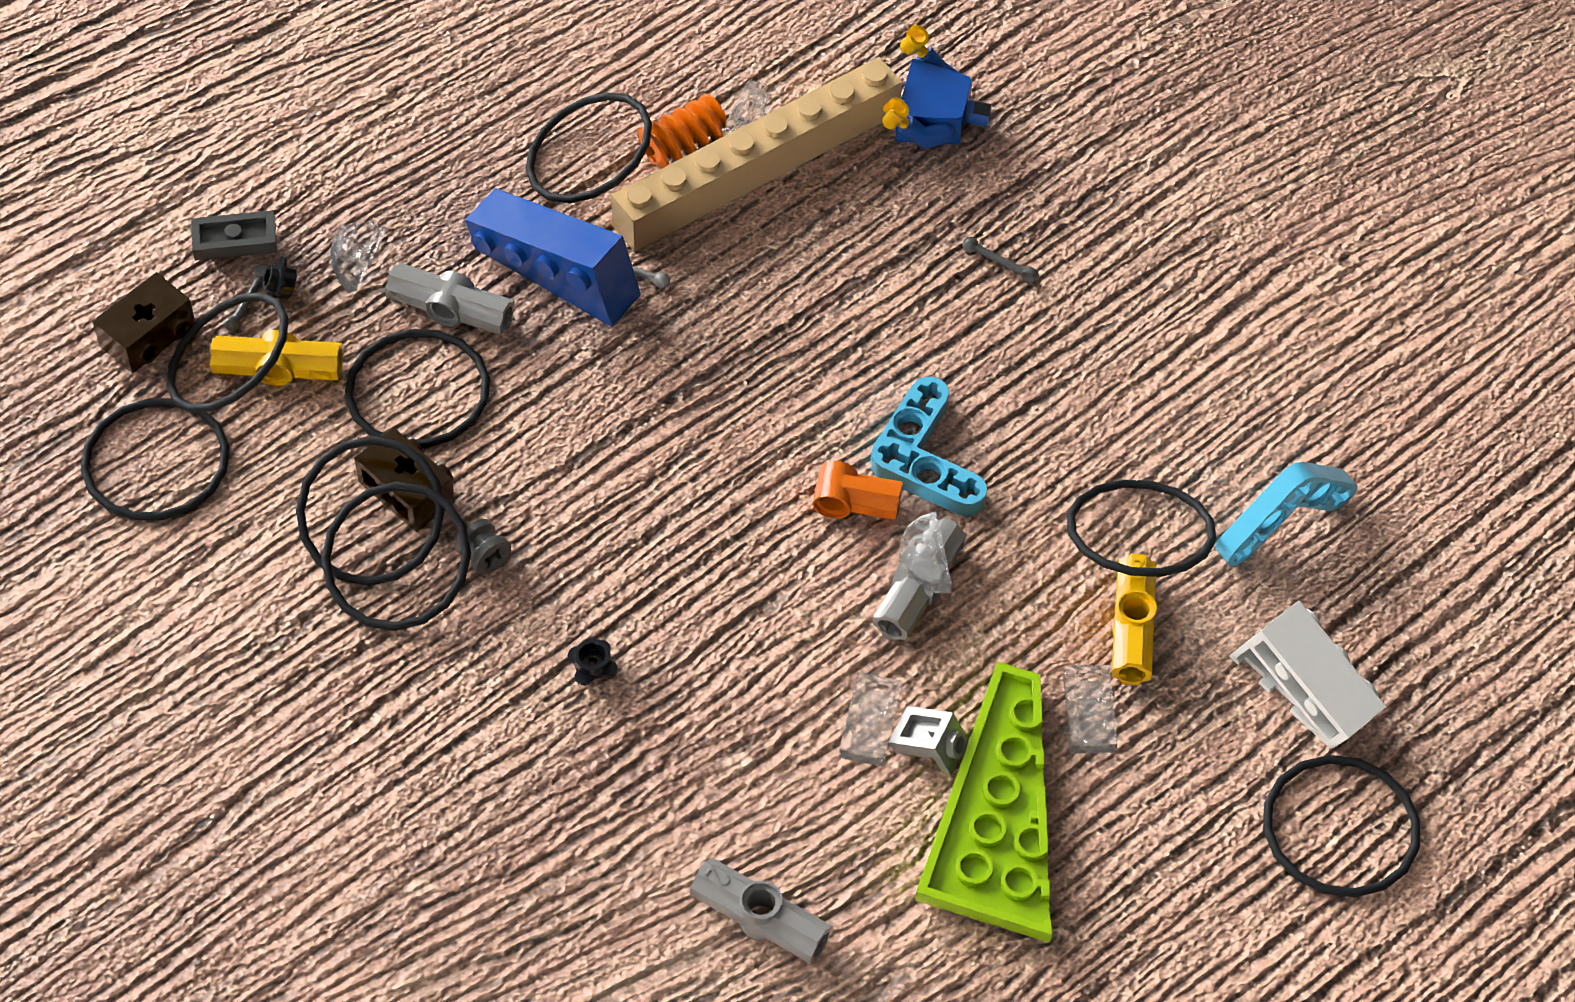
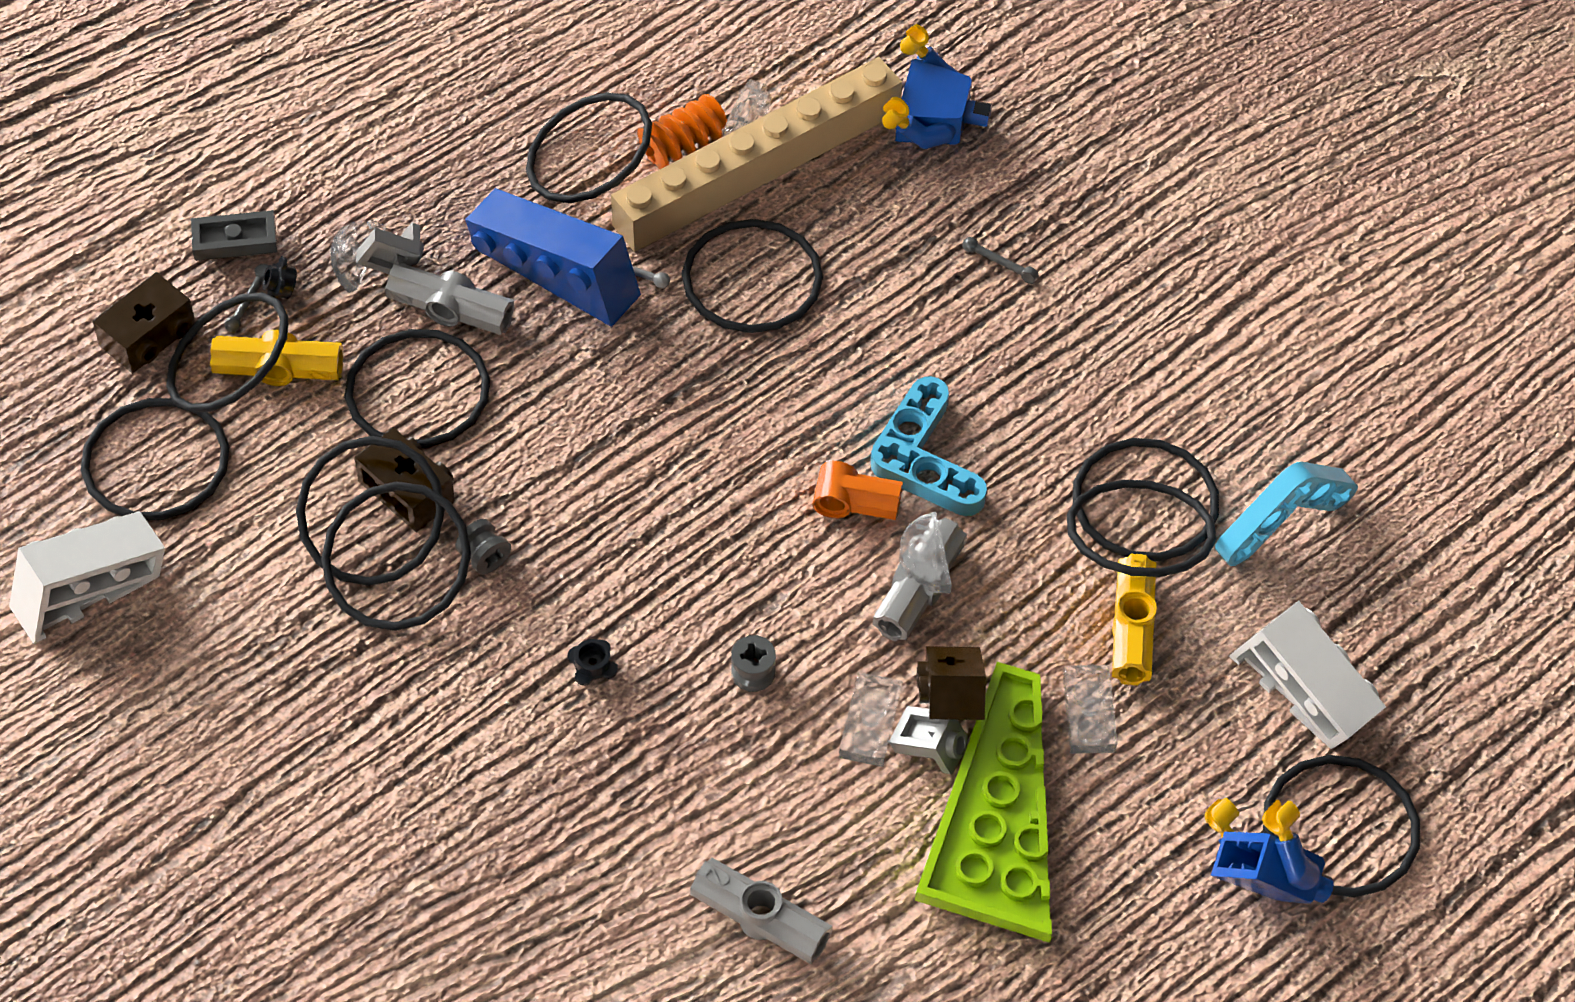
(80, 568): none -> white wedge
(385, 249): none -> light grey bracket
(748, 673): none -> dark grey wheel
(755, 327): none -> black piece
(952, 683): none -> dark brown brick
(1153, 443): none -> black piece
(1266, 862): none -> blue torso

